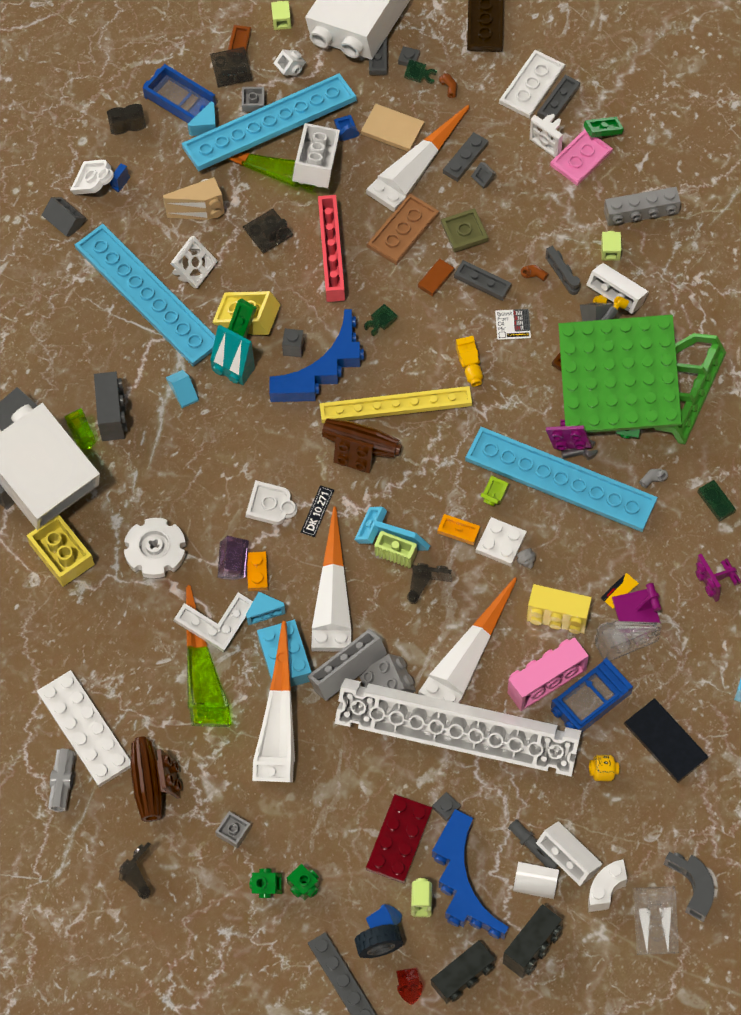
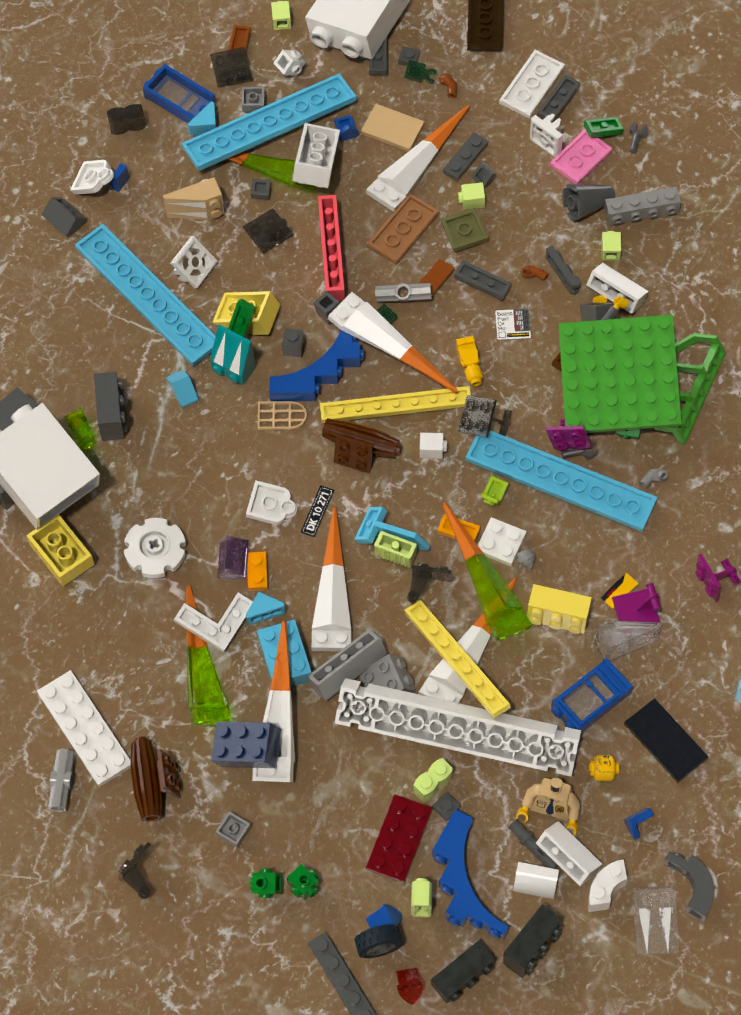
(246, 744): none -> dark blue brick
(260, 188): none -> dark grey plate
(274, 411): none -> tan window
(325, 305): none -> dark grey brick
(365, 323): none -> white plate
(390, 293): none -> light grey piece
(432, 445): none -> white brick
(437, 777): none -> yellowish green brick
(457, 659): none -> light yellow plate
(472, 196): none -> yellowish green brick
(478, 417): none -> clear smoke plate
(499, 605): none -> clear neon green plate
(547, 673): bright pink brick -> none
(552, 799): none -> tan torso
(585, 199): none -> dark grey cone
(636, 136): none -> flat silver bar
(636, 818): none -> blue tile
(716, 500): clear green plate -> none

